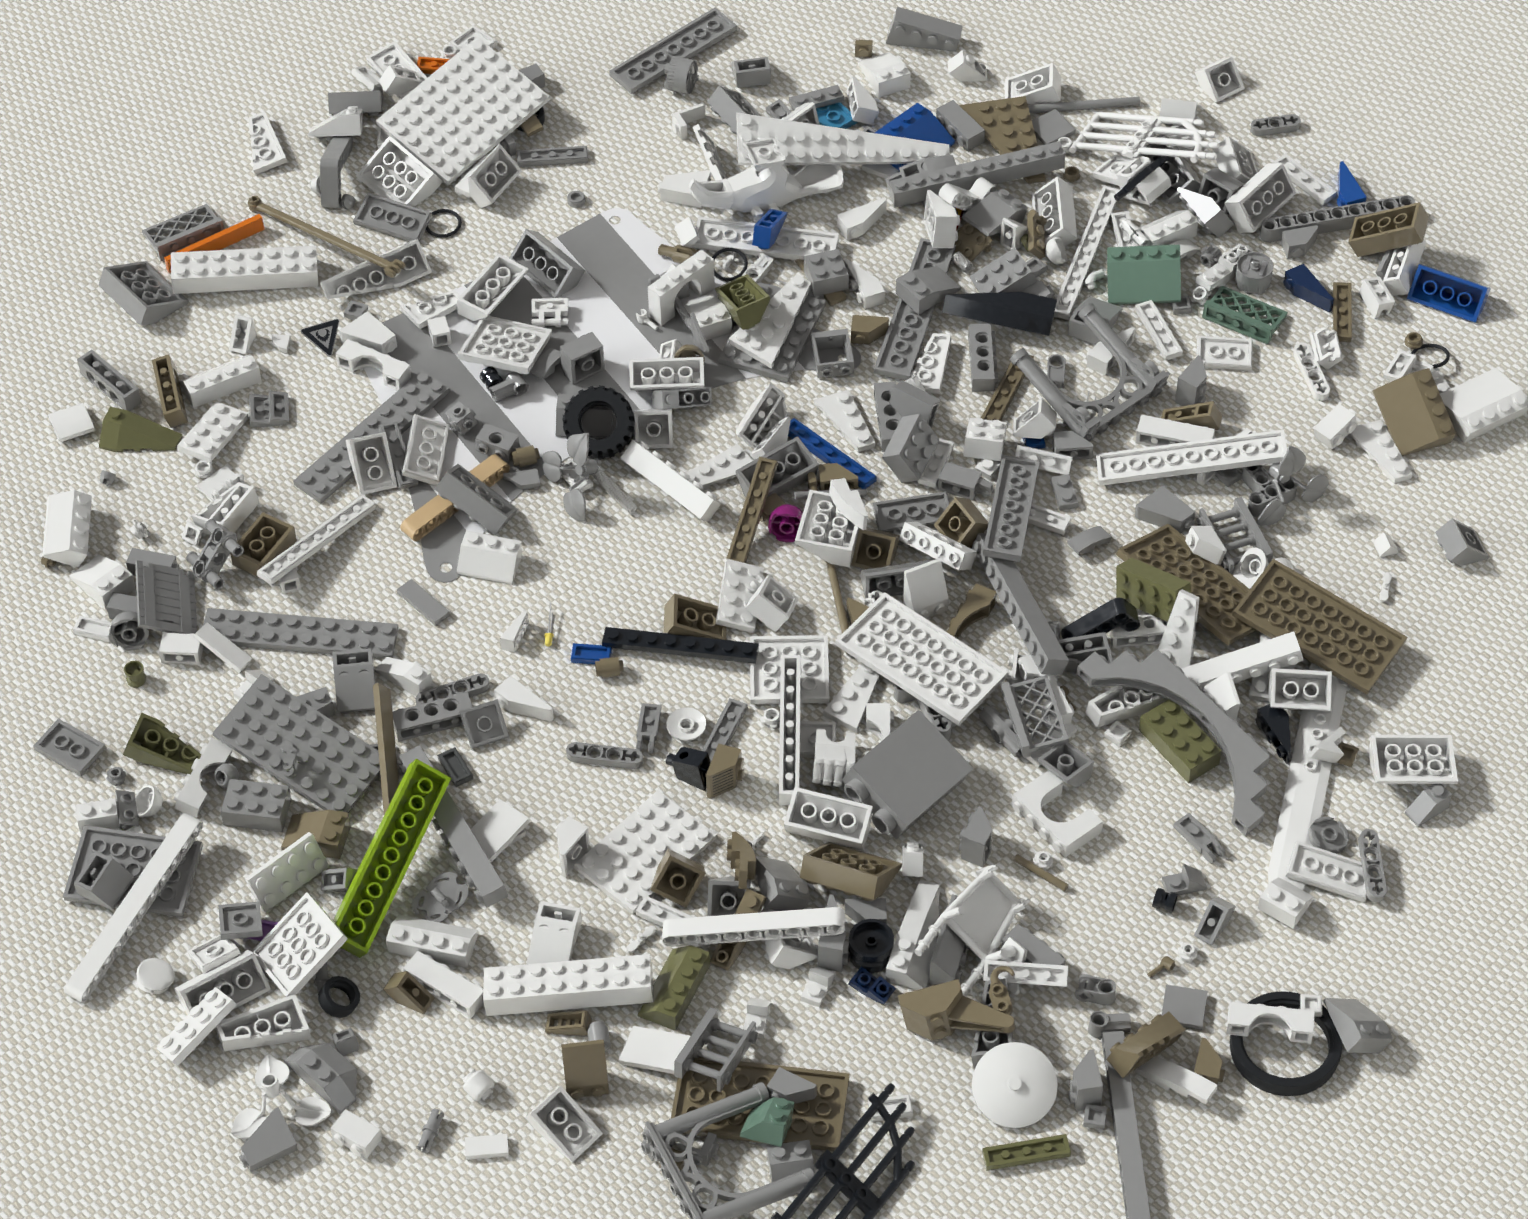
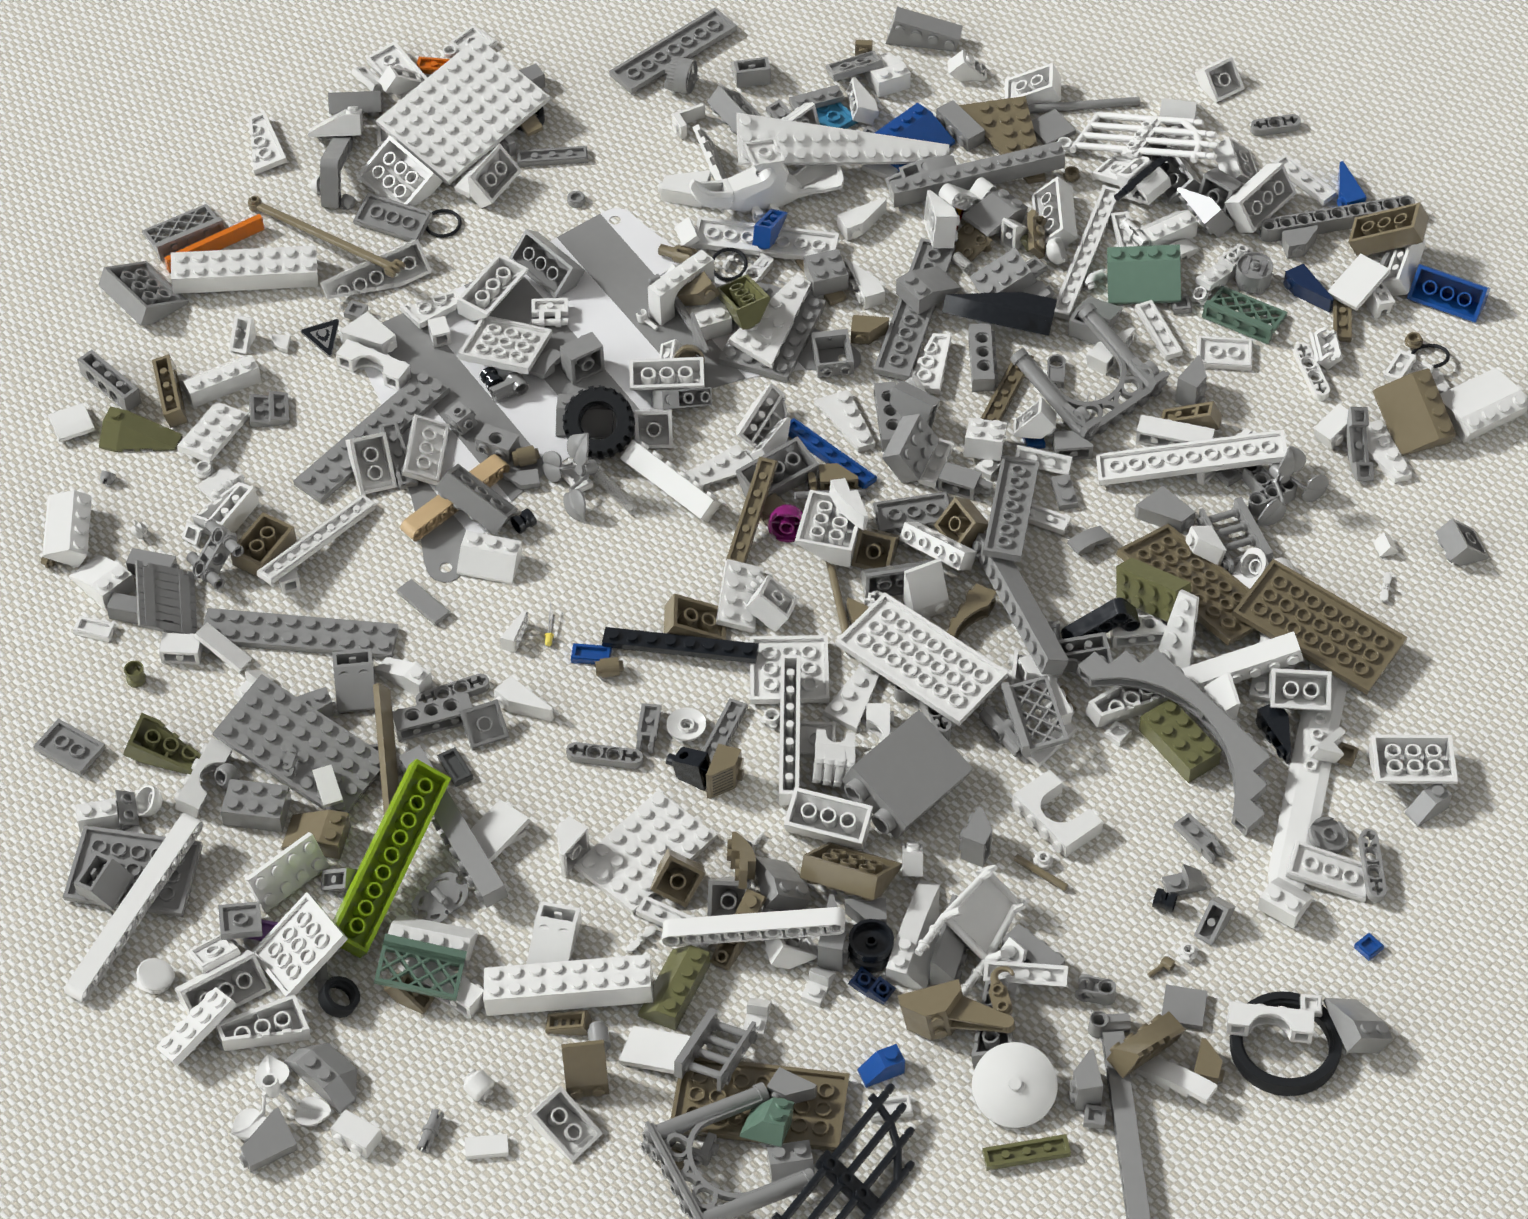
(117, 779): light grey plate -> none
(126, 633): light grey cylinder -> none
(327, 786): none -> white tile
(345, 1041): light grey slope -> none
(427, 952): none -> sand green fence
(523, 521): none -> black wheel
(698, 291): none -> dark tan slope
(854, 65): none -> light grey tile
(882, 1066): none -> blue slope
(1068, 764): light grey slope -> none
(1210, 255): light grey gear -> none
(1357, 444): none -> light grey slope
(1358, 282): none -> white tile
(1369, 946): none -> blue tile

